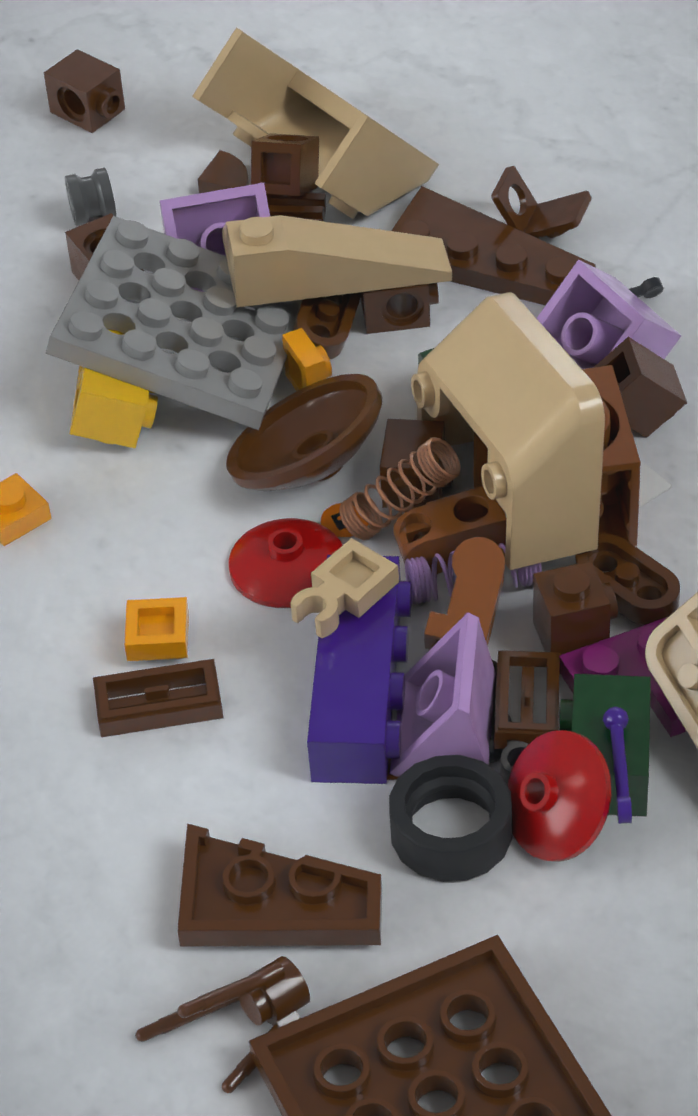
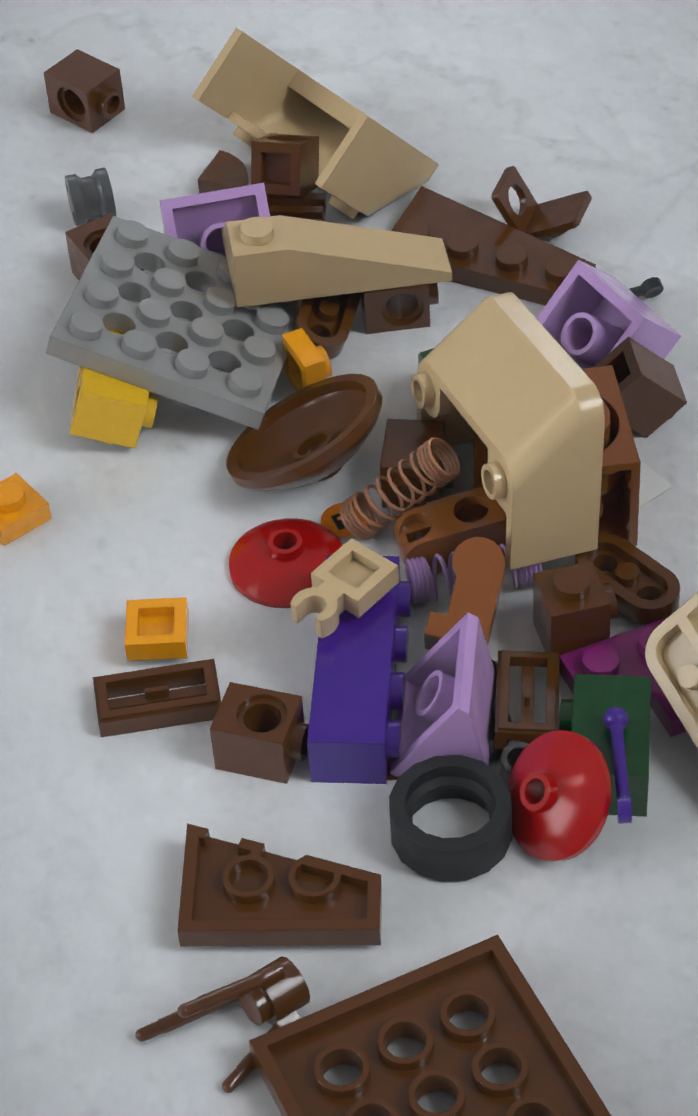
(259, 733): none -> reddish brown brick

